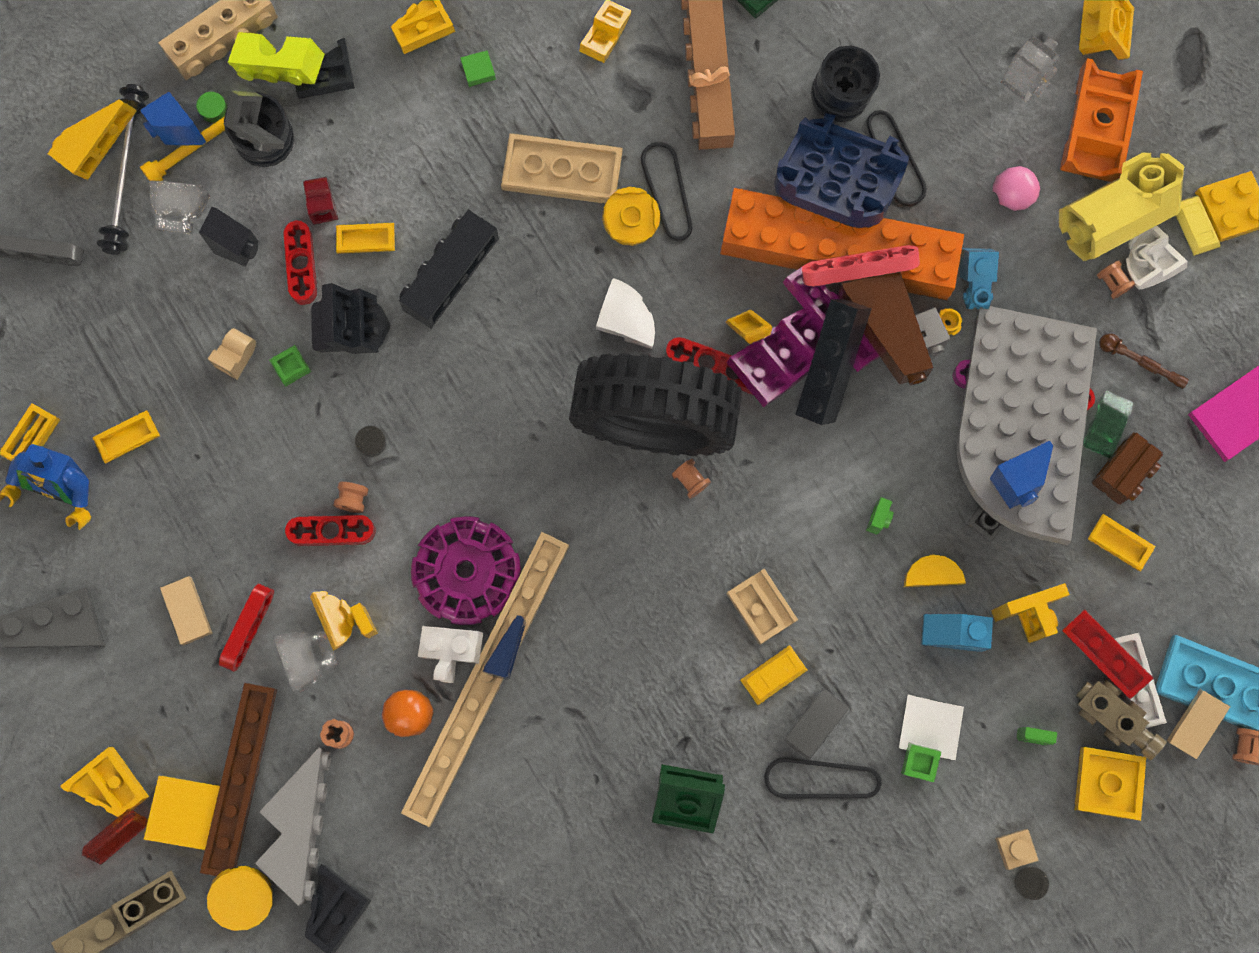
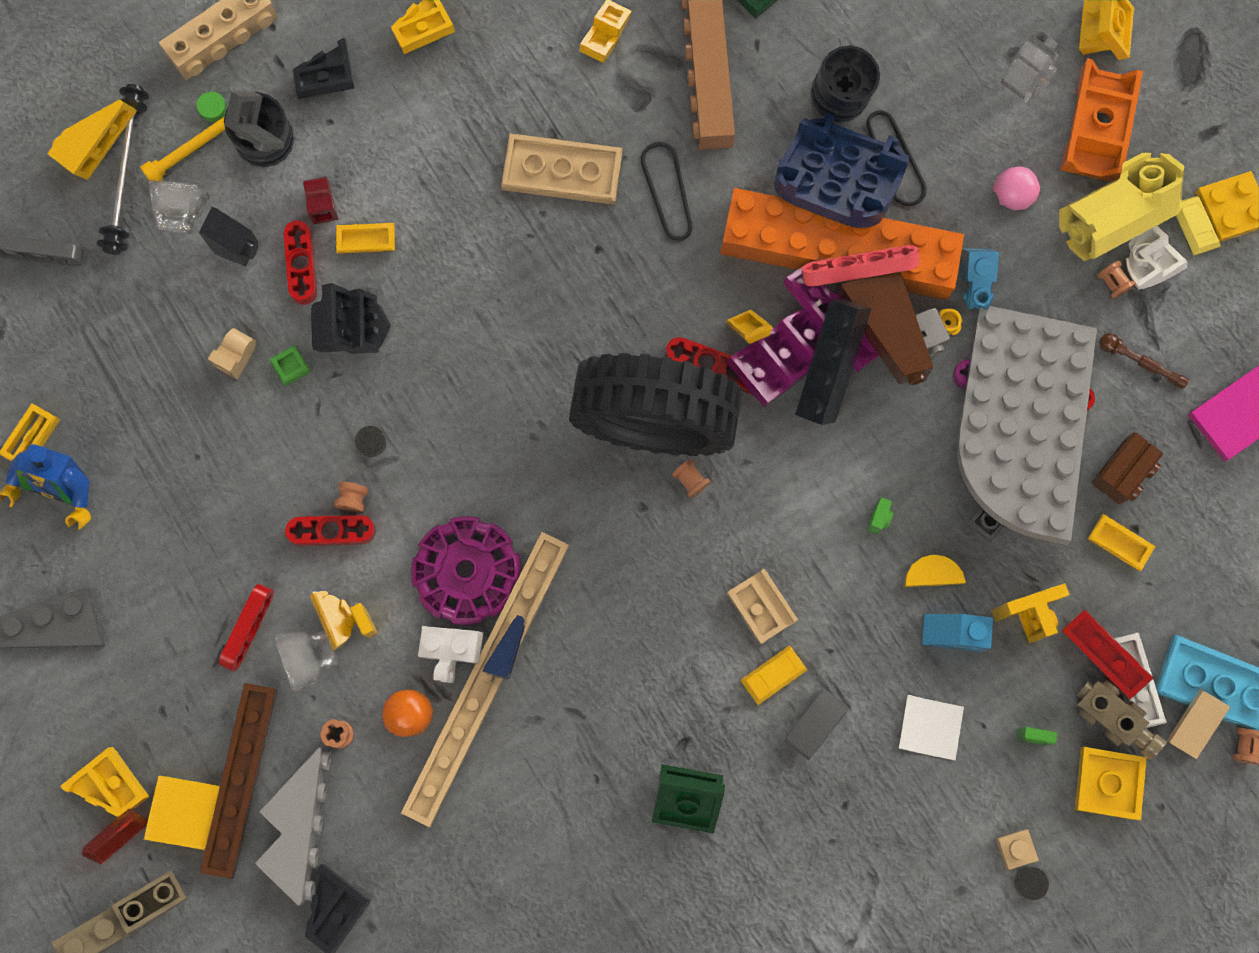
(126, 436): yellow tile -> none
(170, 122): blue slope -> none
(186, 610): tan tile -> none
(240, 898): yellow tile -> none
(295, 62): neon yellow arch -> none
(448, 268): black brick -> none
(478, 68): bright green tile -> none
(626, 315): white brick -> none
(631, 216): yellow tile -> none
(702, 80): light nougat piece -> none
(824, 764): black piece -> none
(921, 762): bright green plate -> none
(1023, 476): blue slope -> none
(1108, 424): clear green slope -> none

